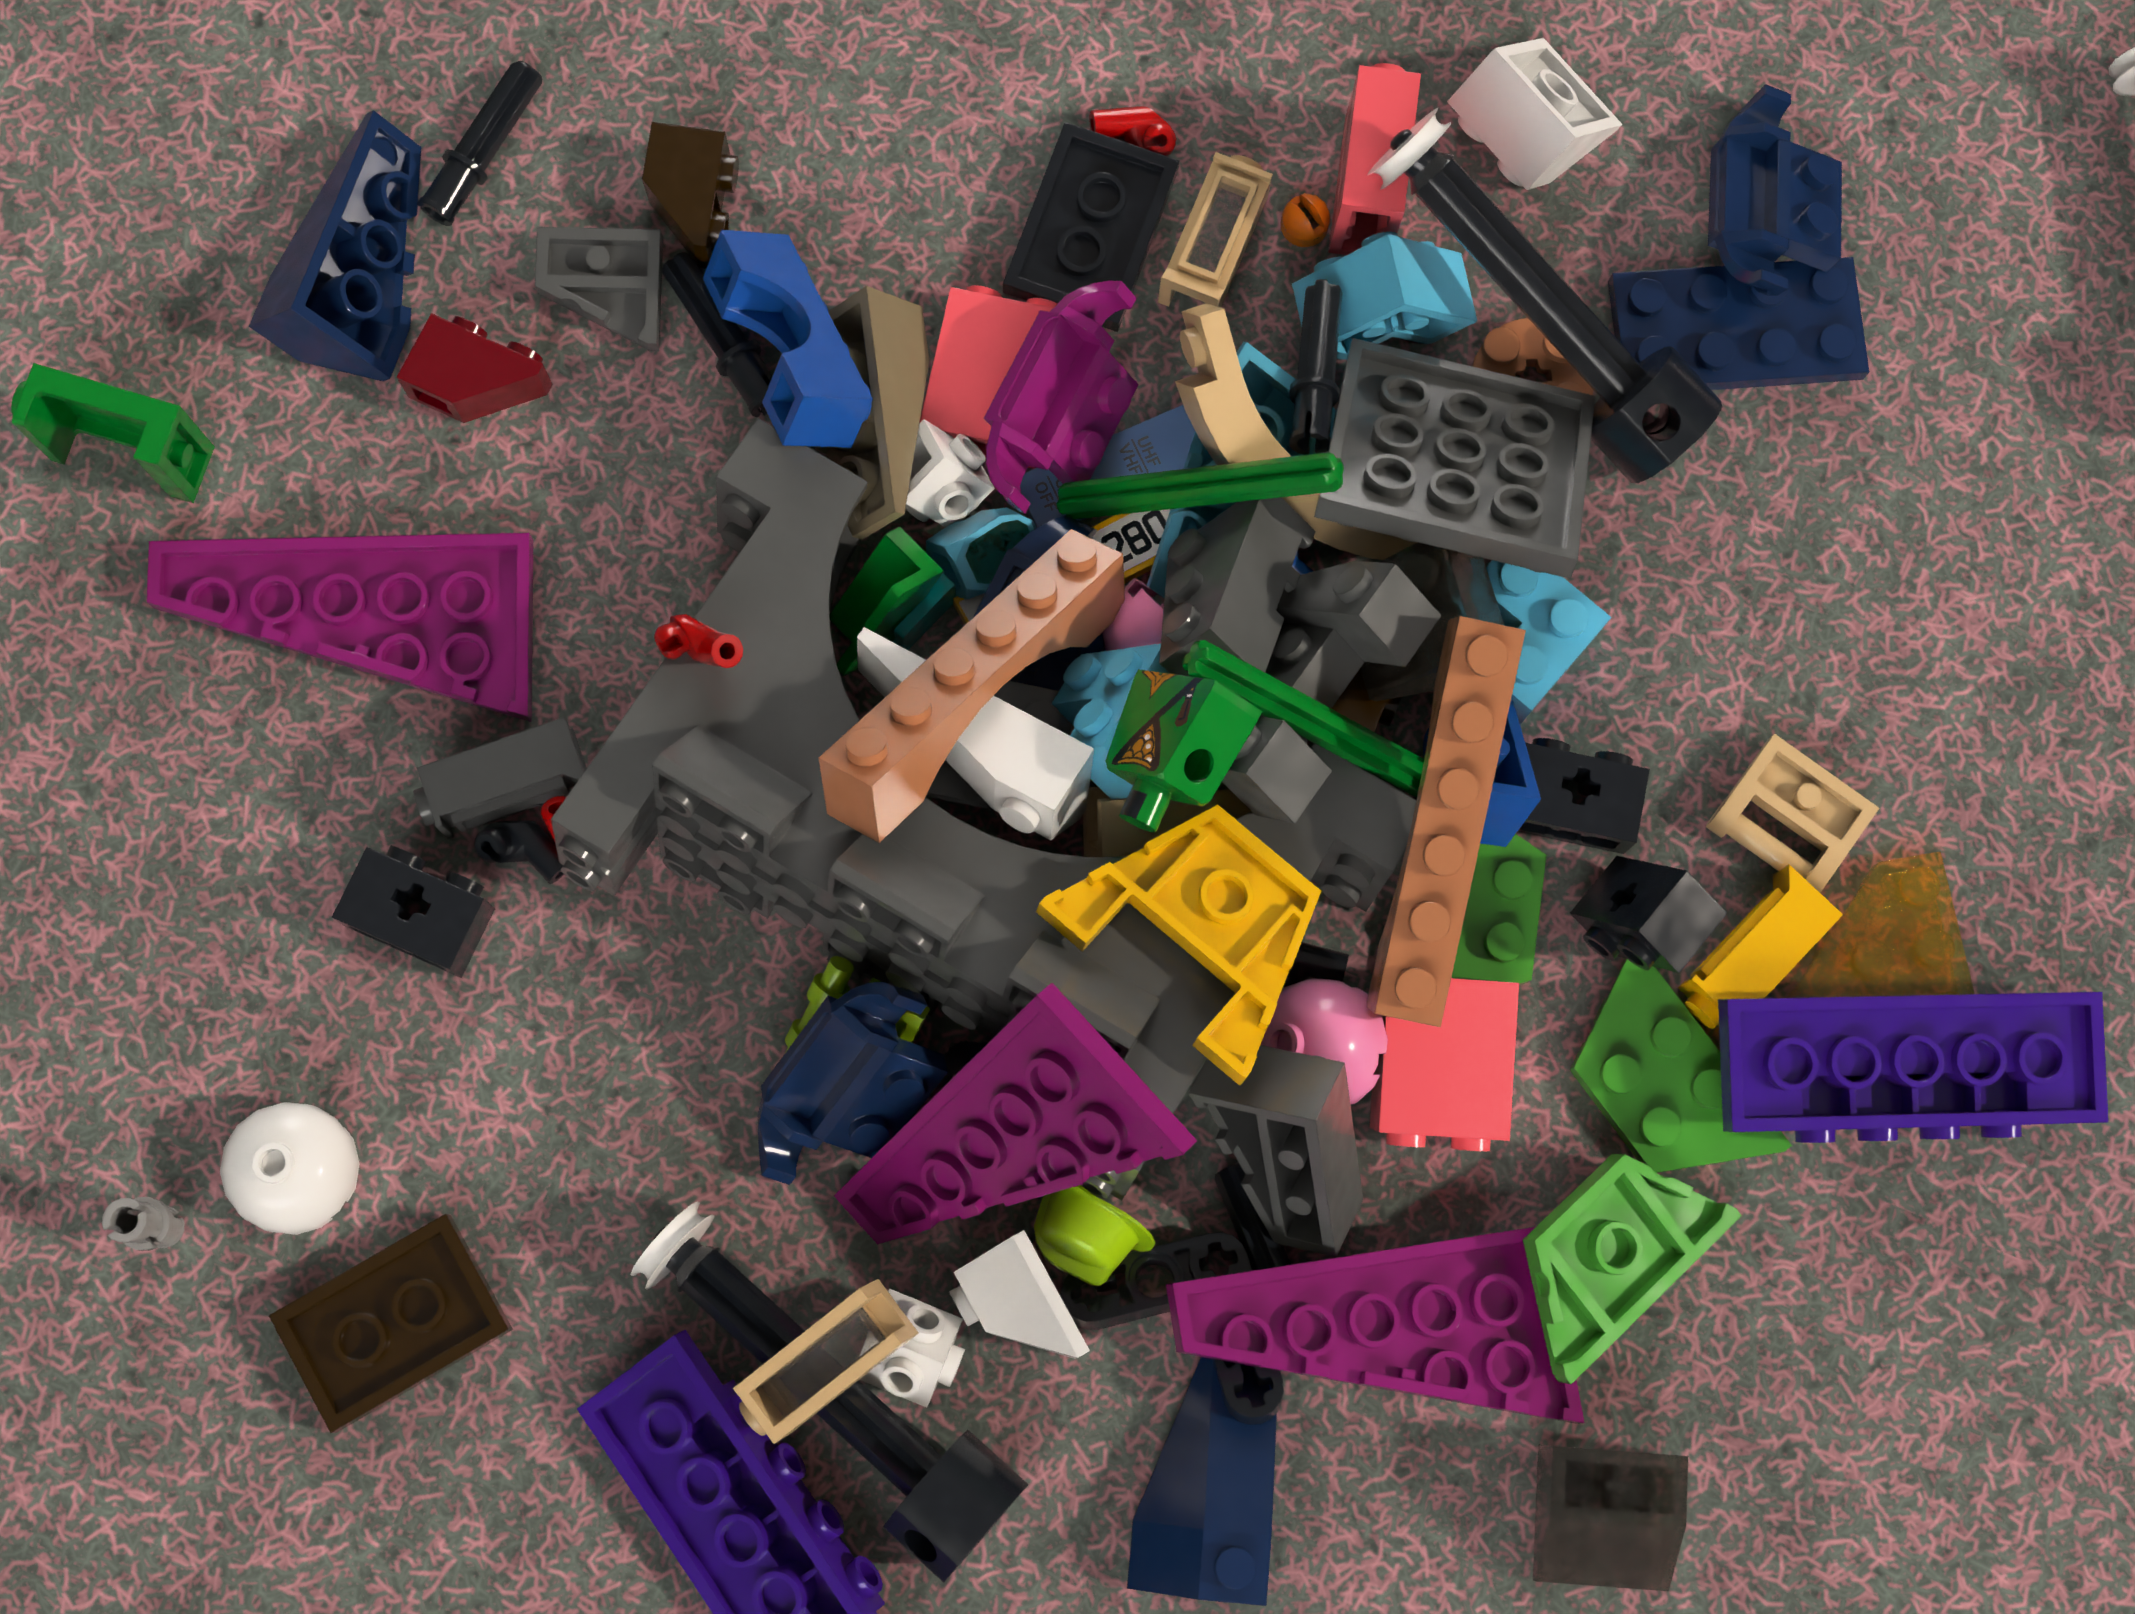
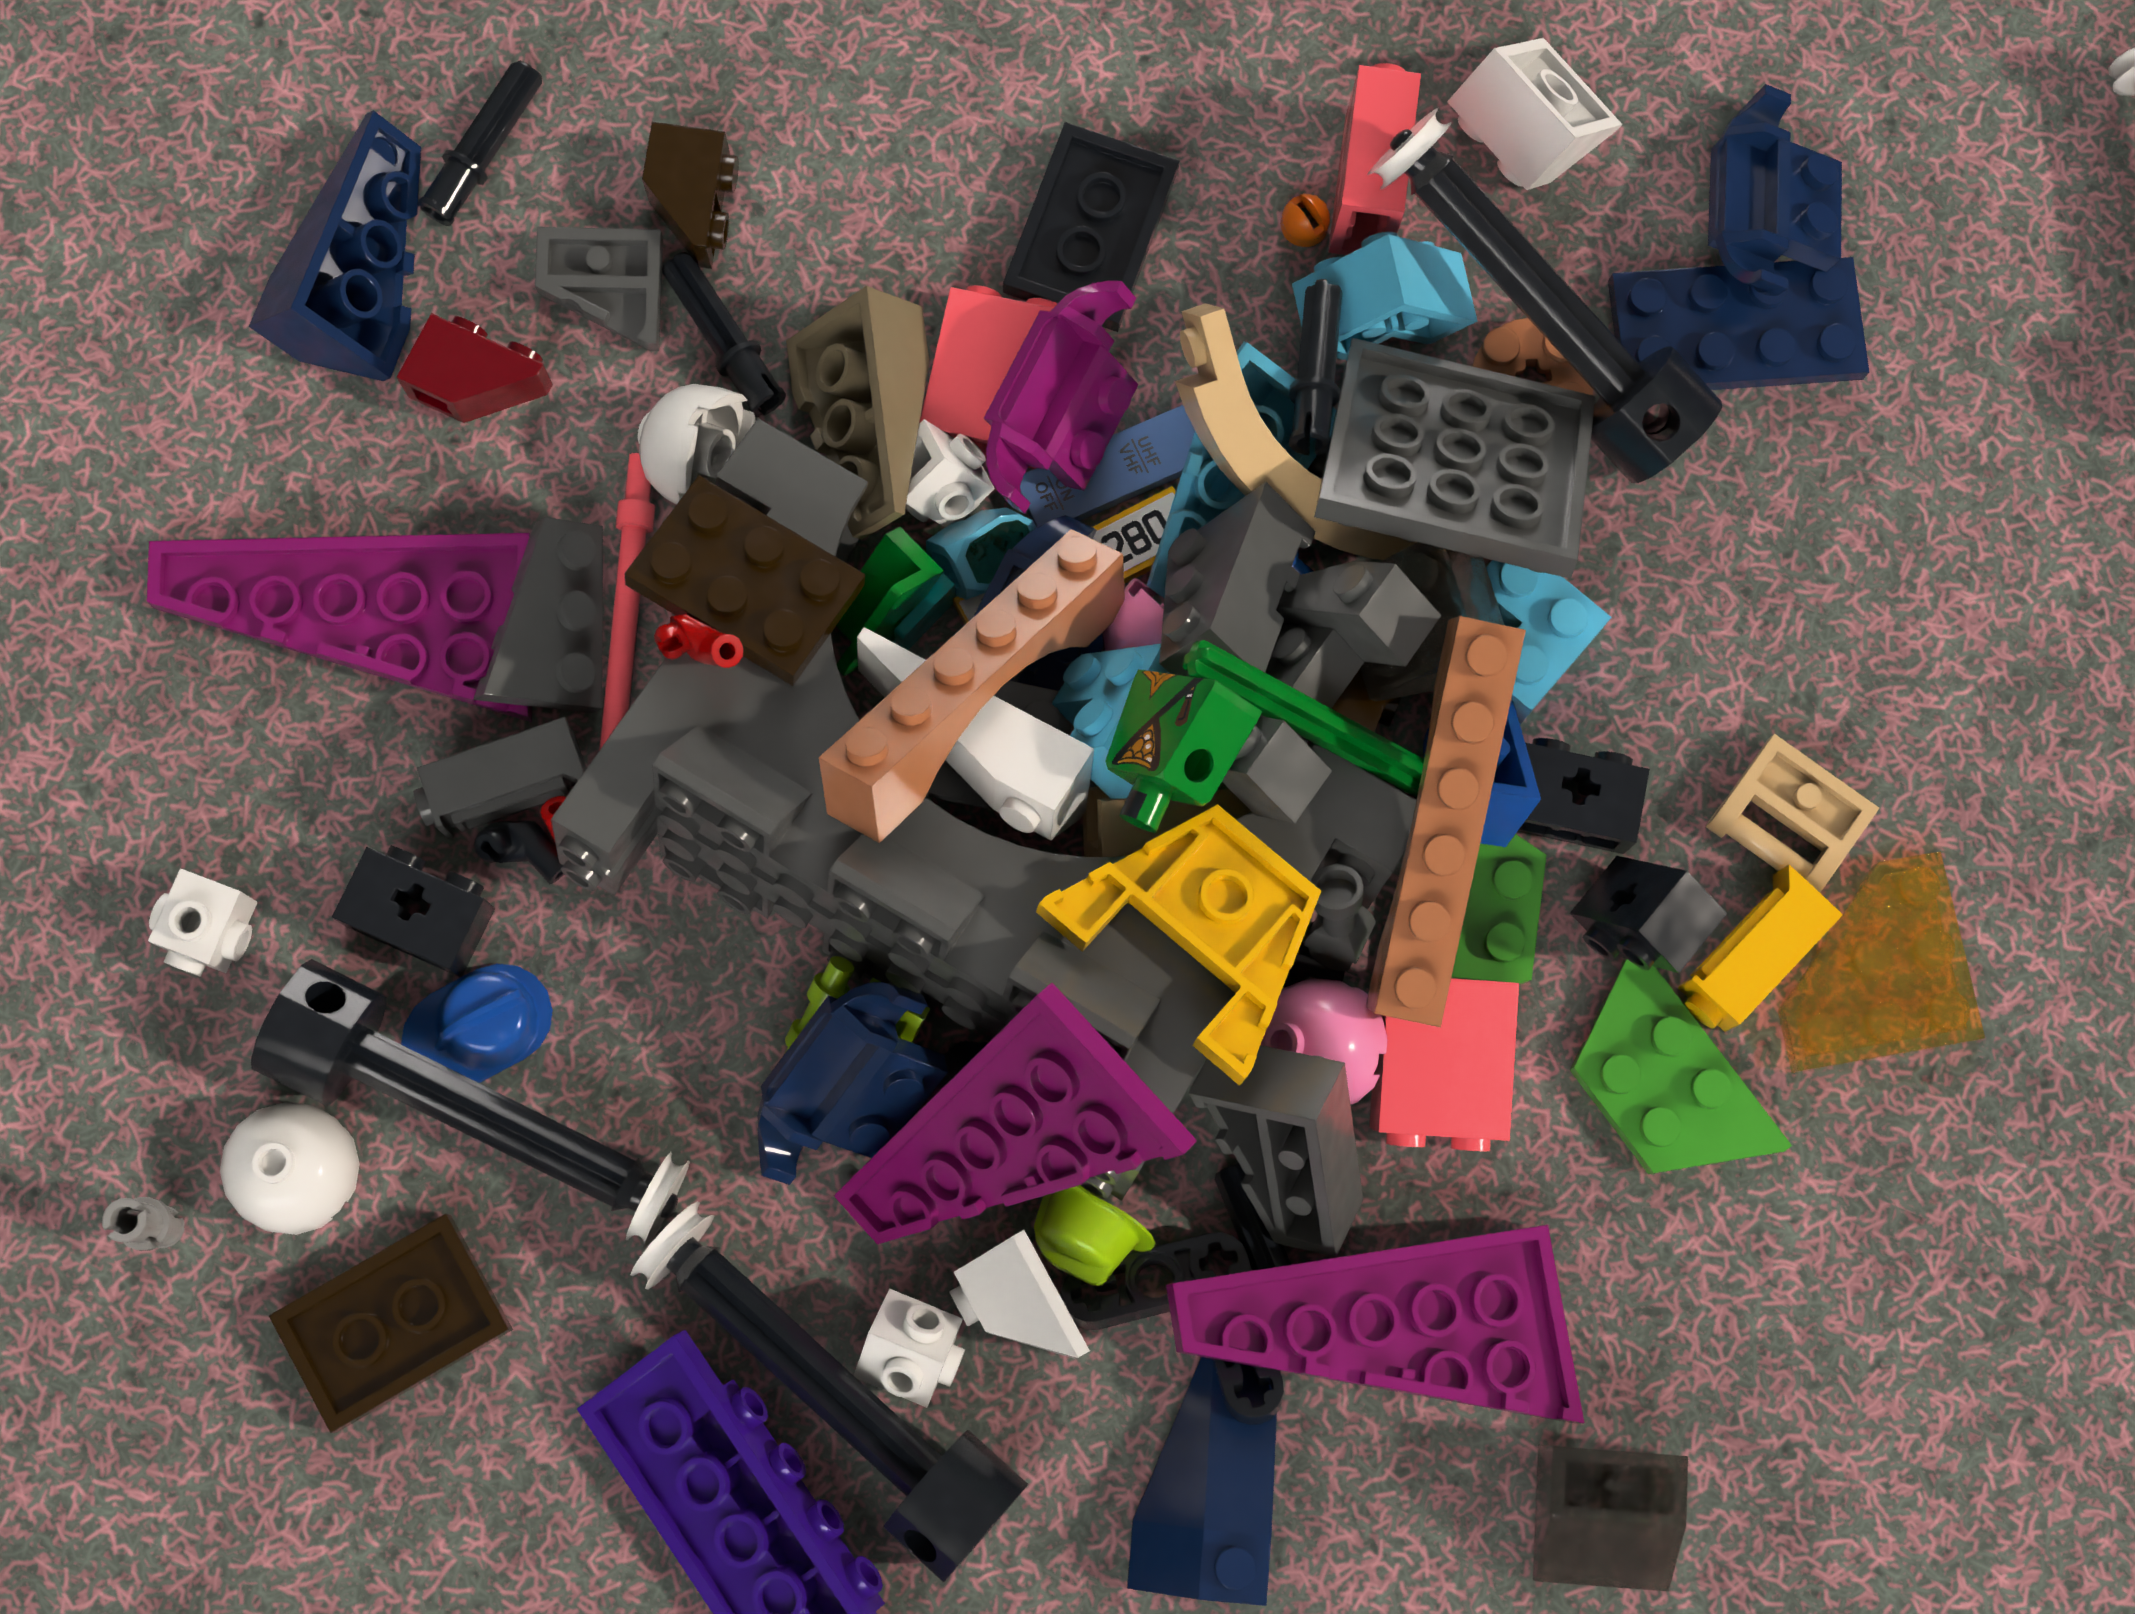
(60, 405): green panel -> none
(201, 924): none -> white brick
(328, 1033): none -> black piece
(481, 1021): none -> blue piece
(554, 626): none -> dark grey wing
(635, 520): none -> coral bar
(691, 435): none -> white cylinder
(745, 578): none -> dark brown plate
(816, 385): blue arch -> none
(823, 1362): tan window -> none
(1136, 126): red arm -> none
(1202, 486): green axle -> none
(1217, 231): tan window -> none
(1341, 920): none -> dark grey leg
(1613, 1255): bright green wing -> none
(1912, 1064): dark purple plate -> none

